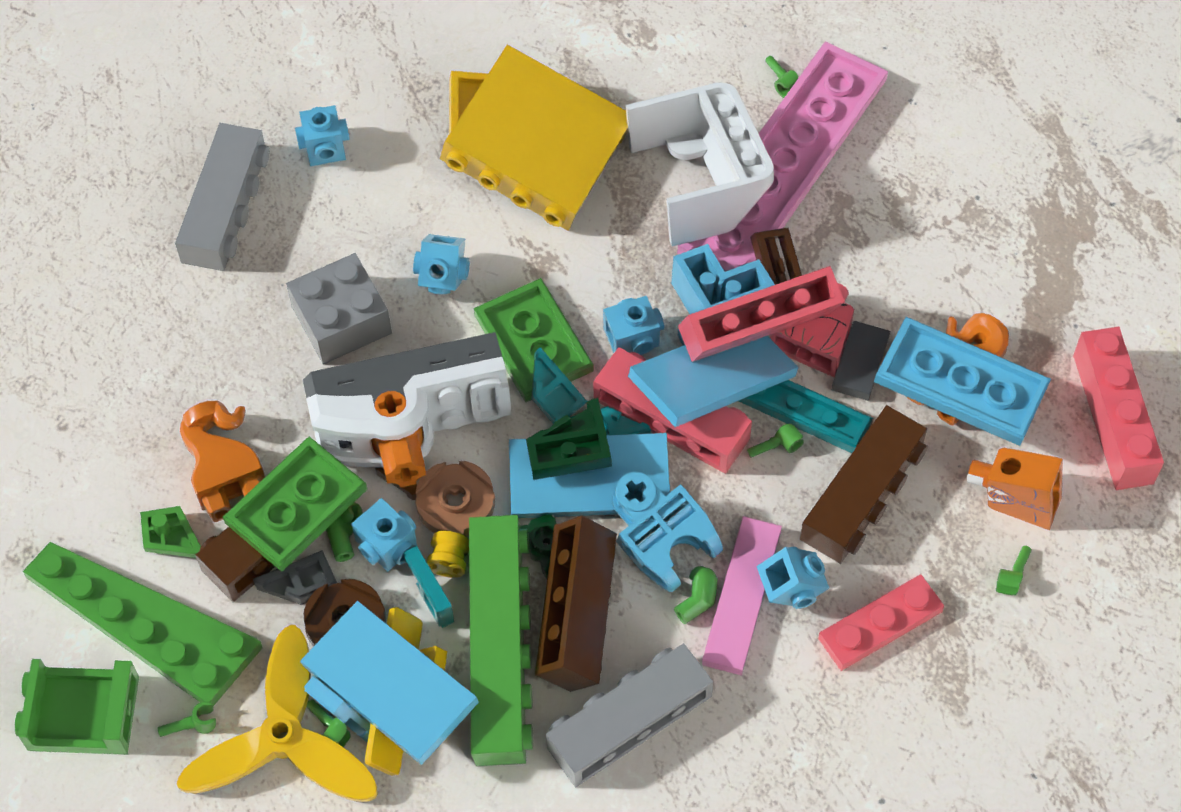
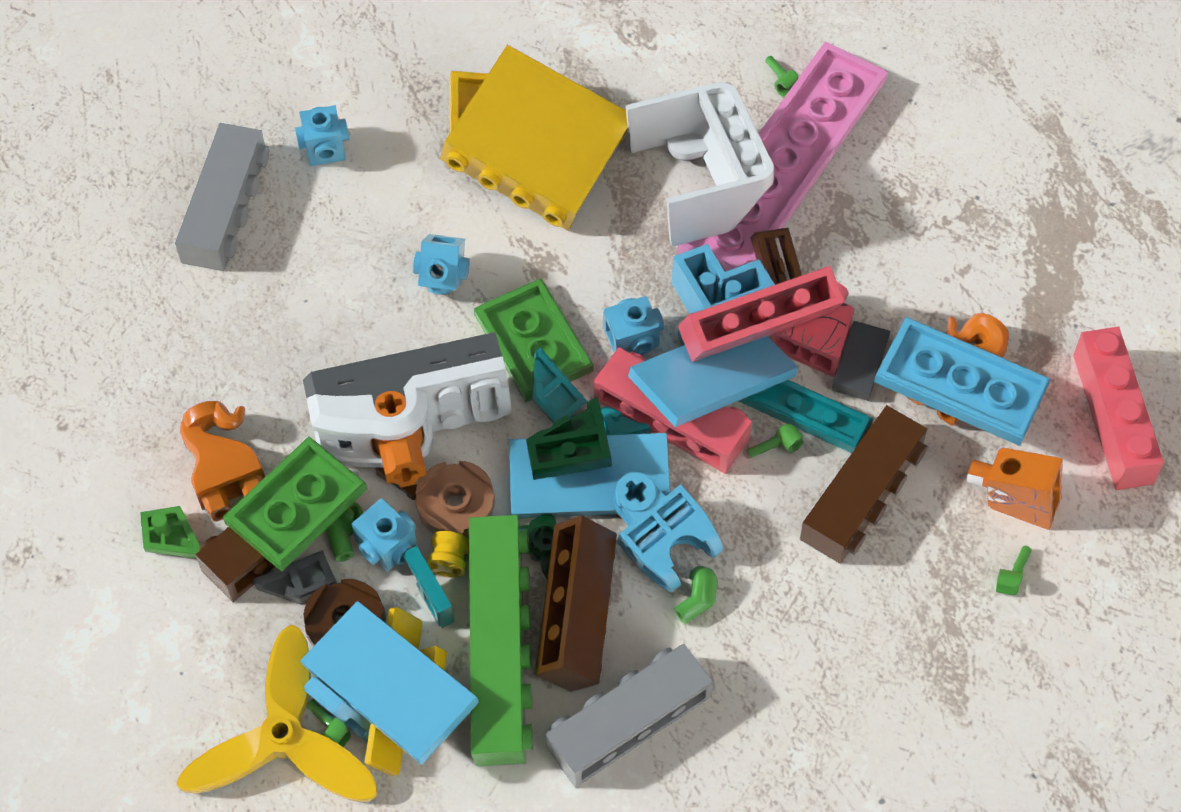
(77, 708): bright green panel -> none
(165, 634): bright green wing -> none
(192, 721): bright green hand -> none
(339, 308): light grey brick -> none
(740, 597): bright pink tile -> none
(793, 577): medium azure brick -> none
(881, 622): coral plate -> none

